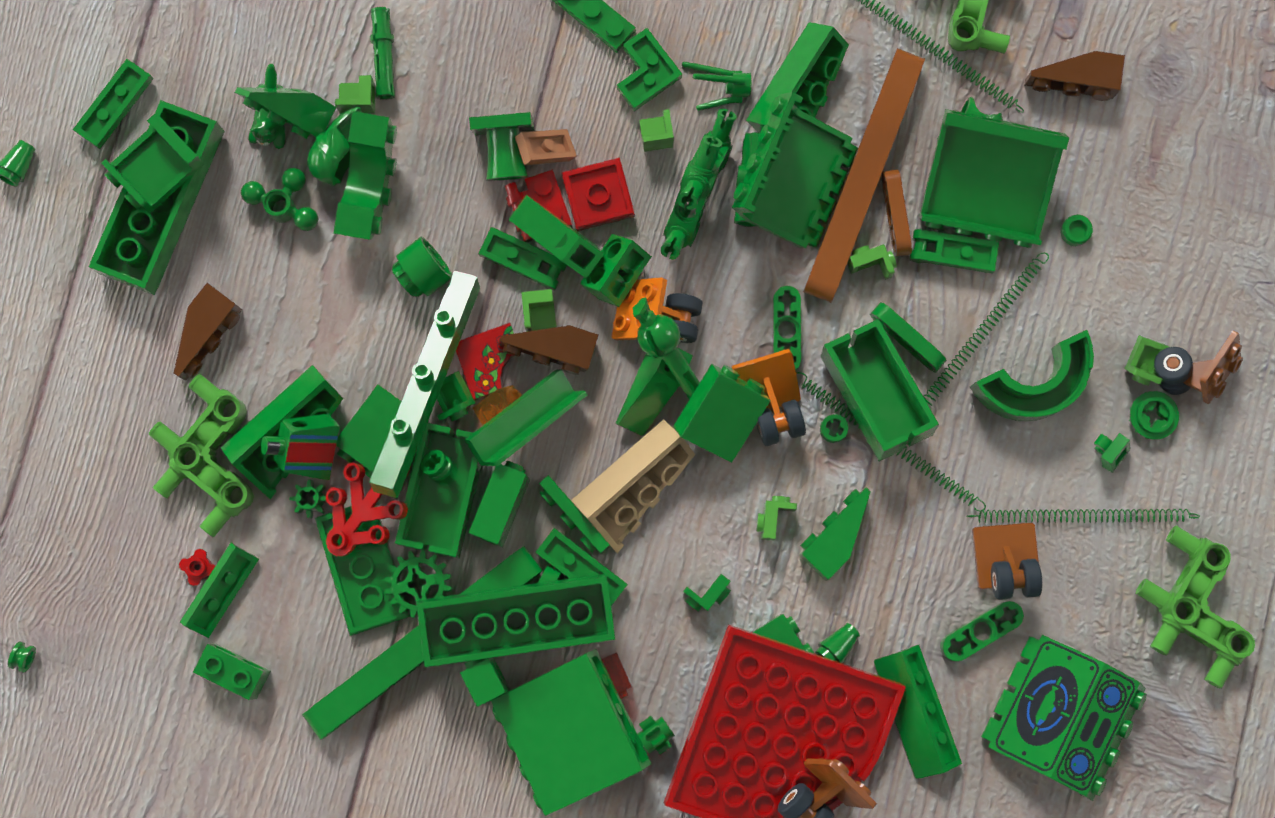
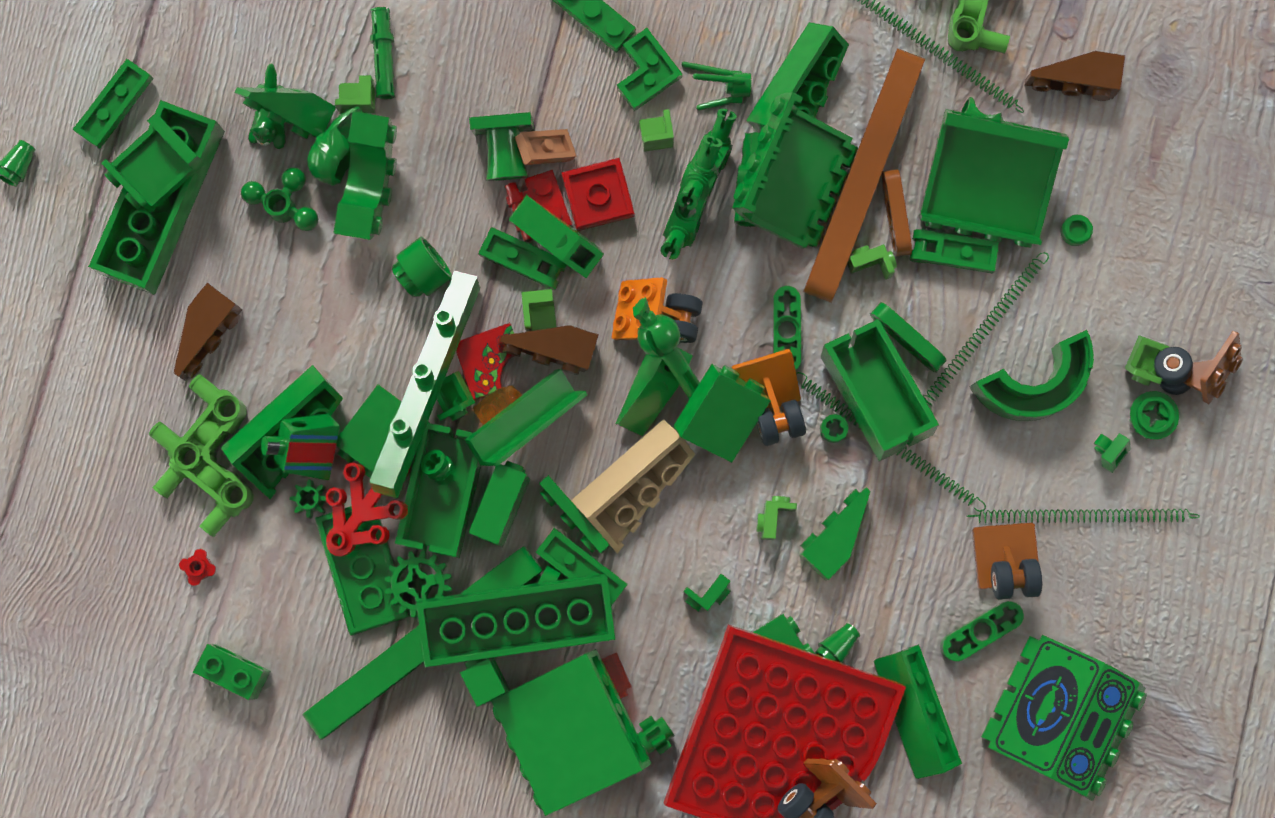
(21, 657): green bush -> none
(219, 590): green plate -> none
(616, 270): green brick -> none
(1199, 623): bright green pin -> none

